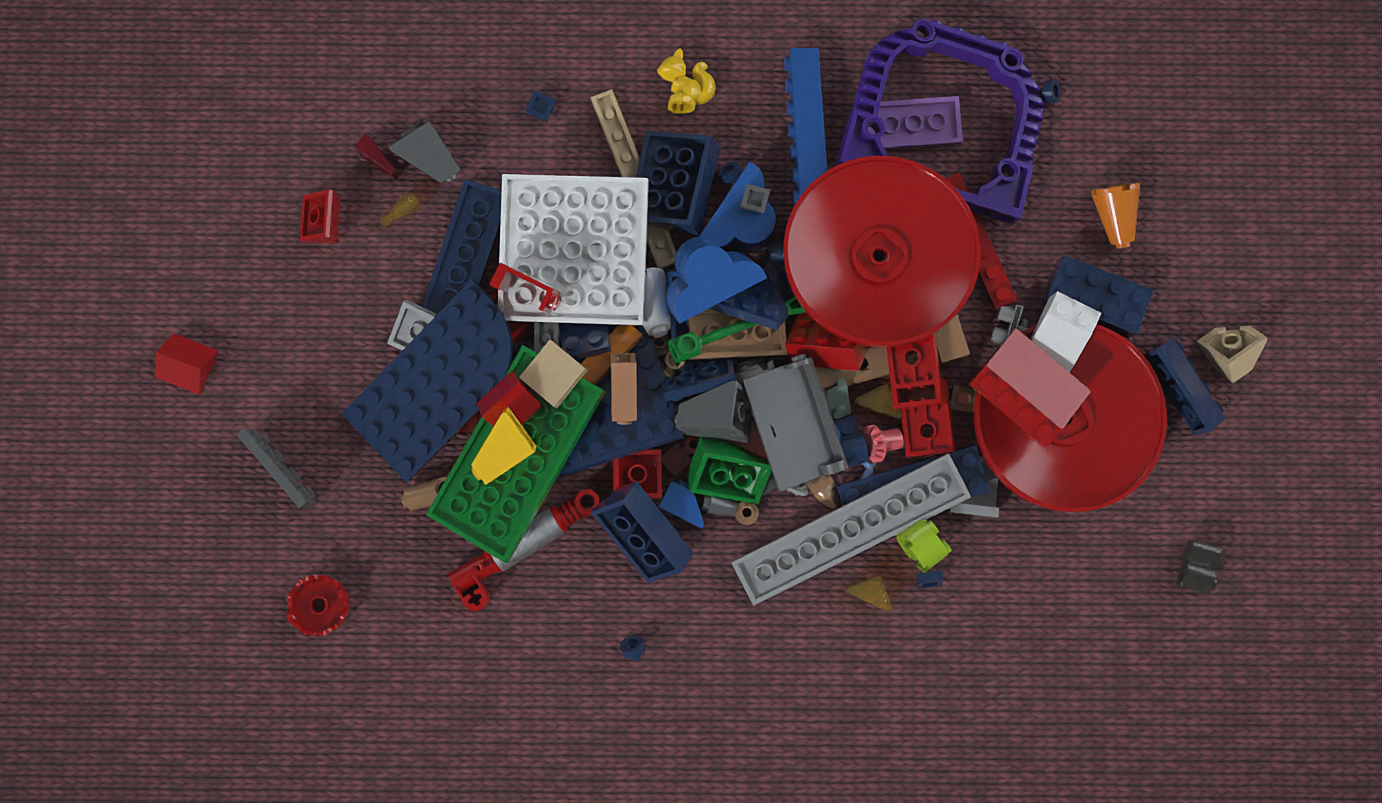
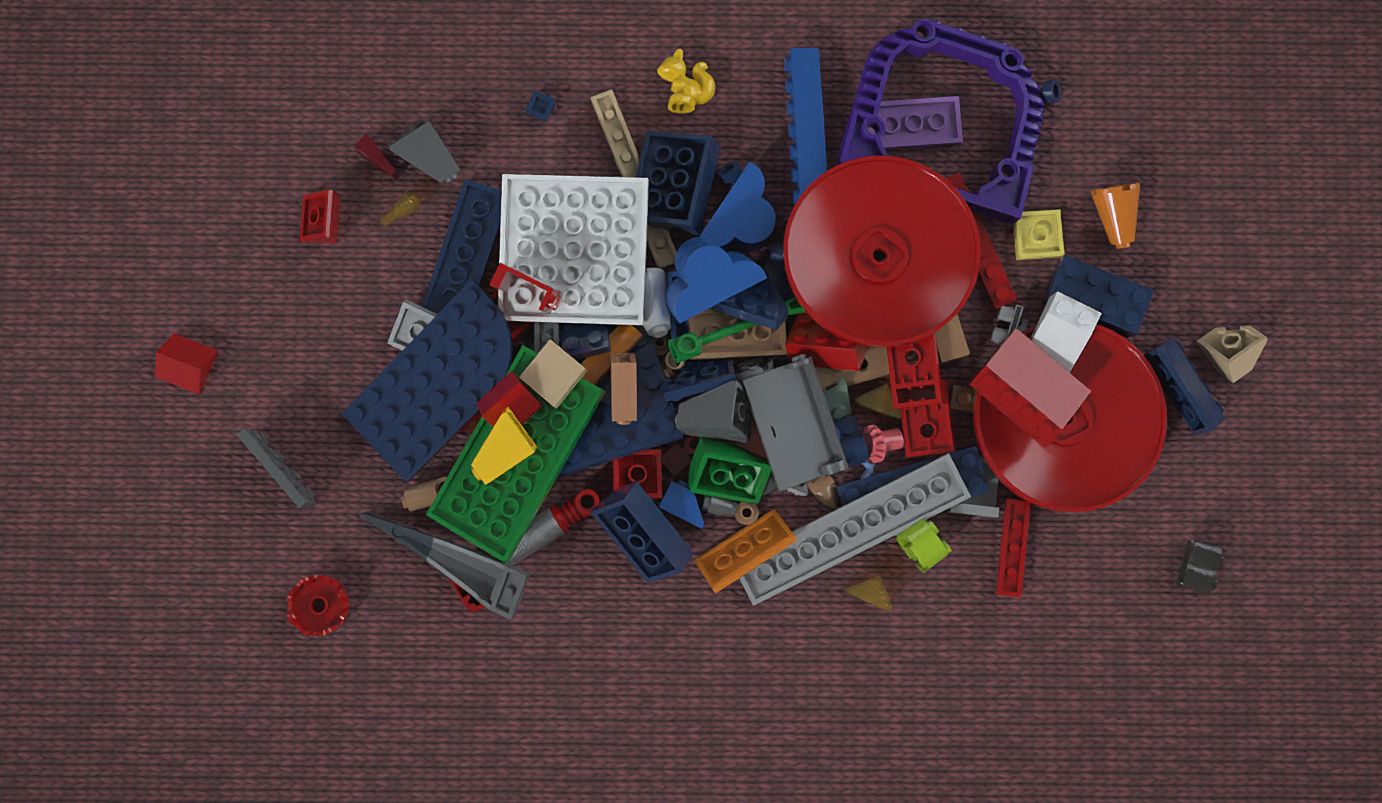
(483, 576): none -> dark grey plate
(632, 647): dark blue tile -> none
(745, 550): none -> orange tile
(755, 199): dark grey plate -> none
(929, 579): dark blue tile -> none
(1013, 548): none -> red plate
(1039, 235): none -> light yellow tile

